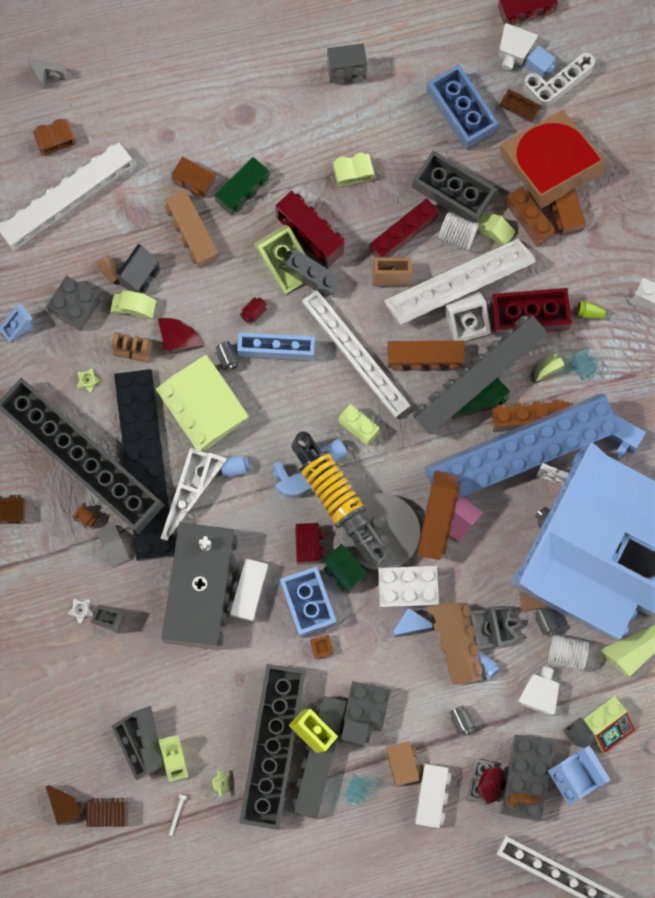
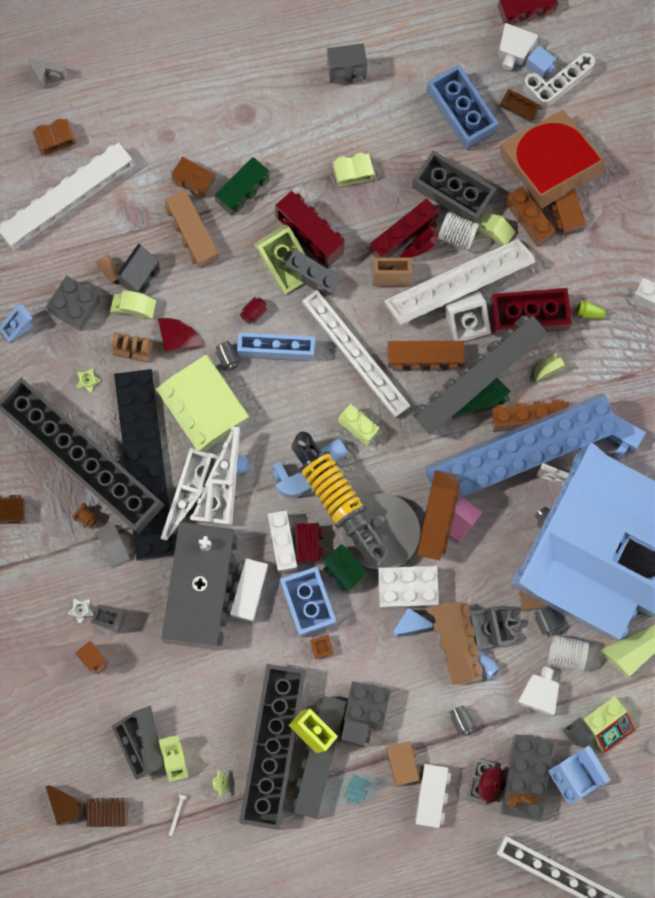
(92, 658): none -> dark orange brick
(218, 496): none -> white wedge
(282, 542): none -> white brick
(423, 242): none -> dark red brick
(584, 365): clear light blue brick -> none

